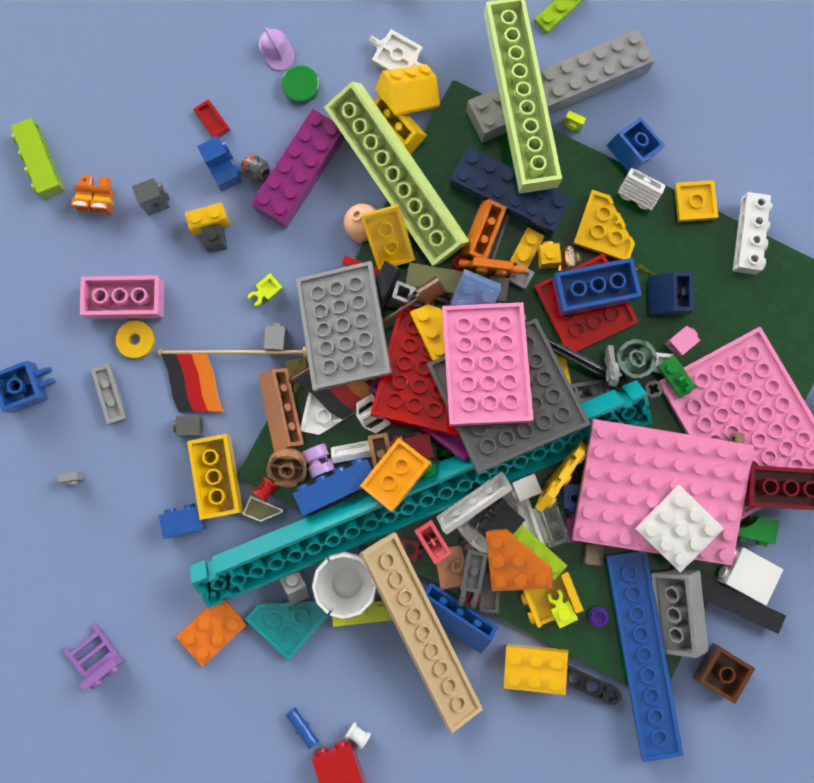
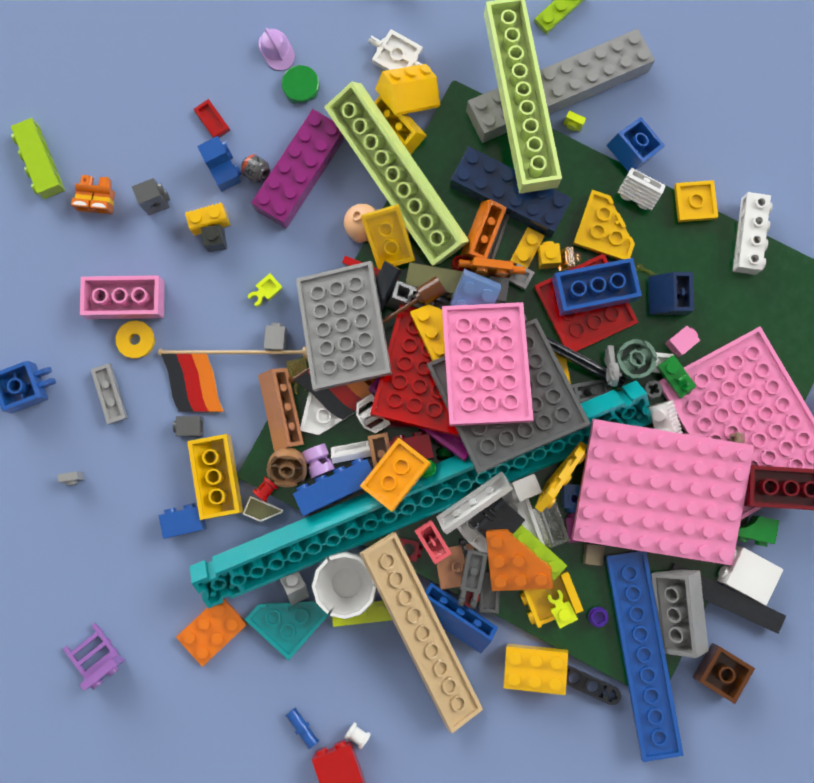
(665, 417): none -> white brick
(679, 528): white plate -> none

